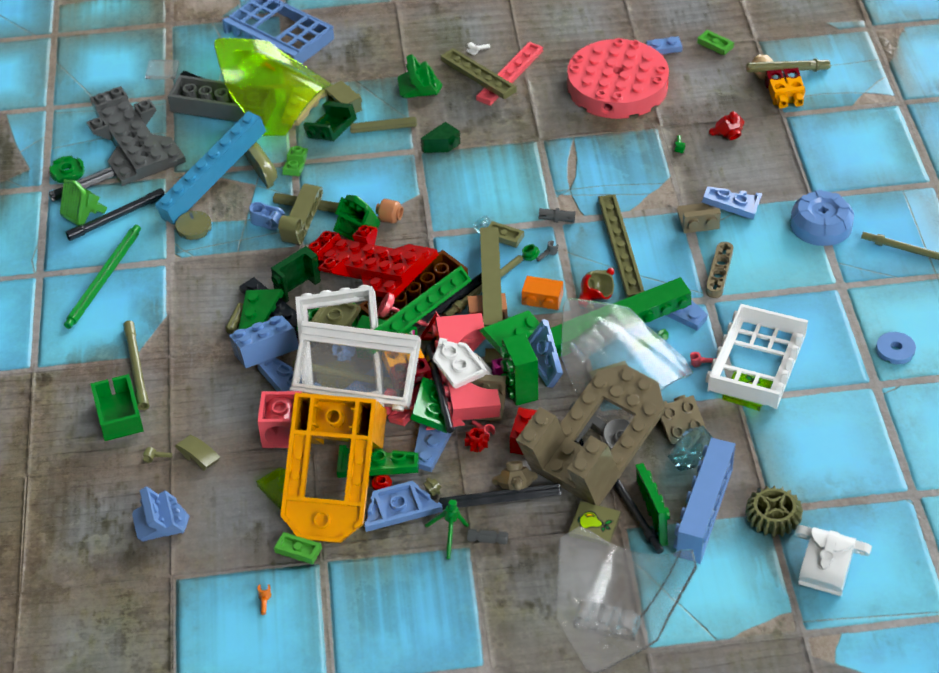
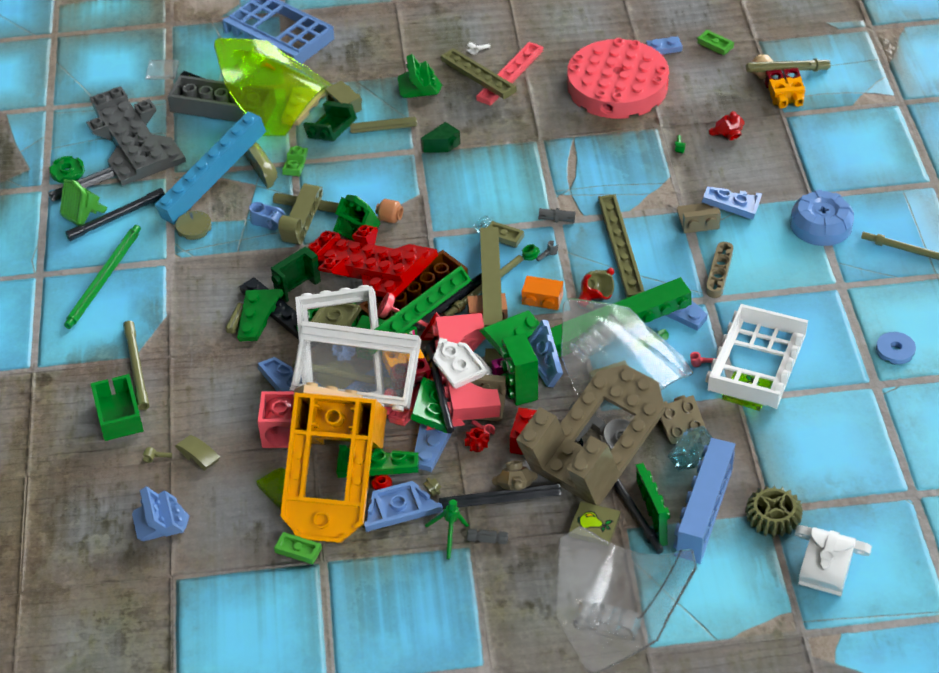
(263, 341): medium blue piece -> none
(264, 596): orange hand -> none
(312, 388): none -> tan wing

